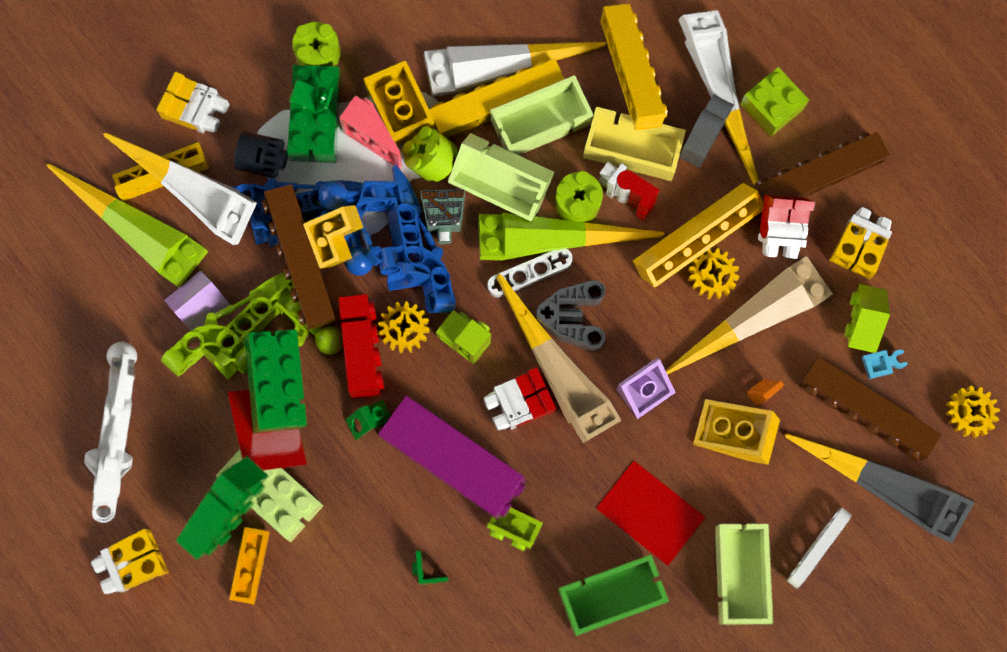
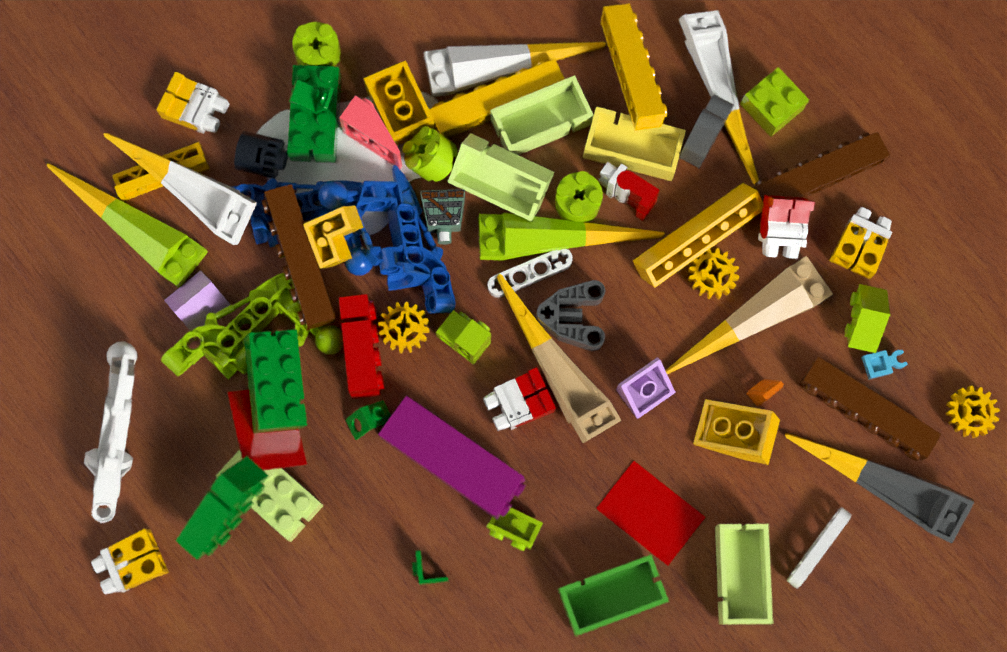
(249, 565): light orange plate -> none

